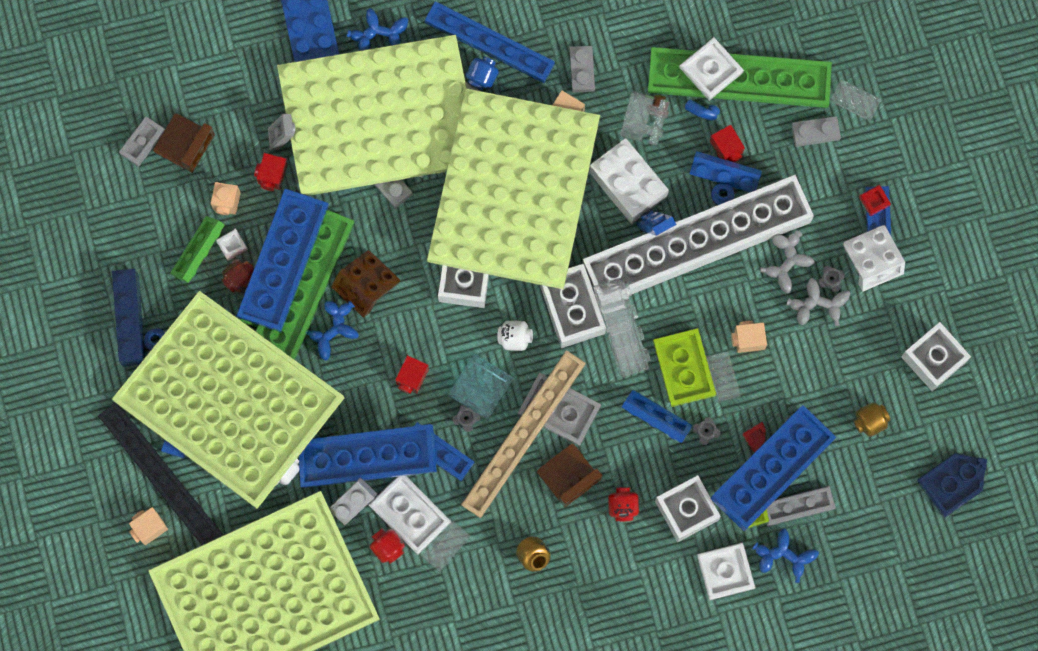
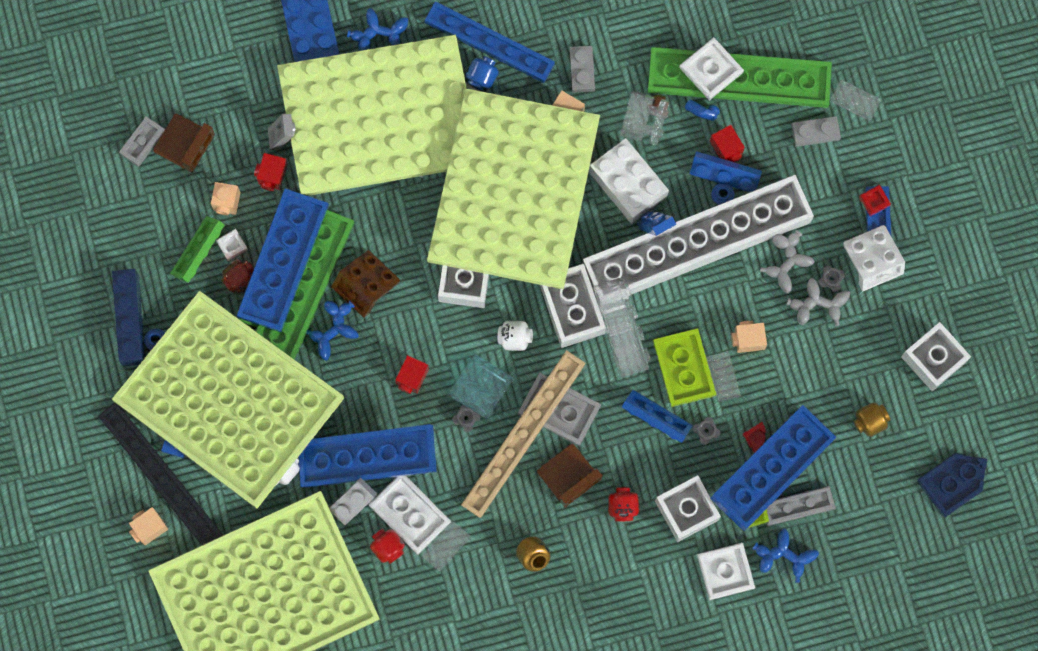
(394, 191): light grey plate -> none
(451, 459): blue plate -> none

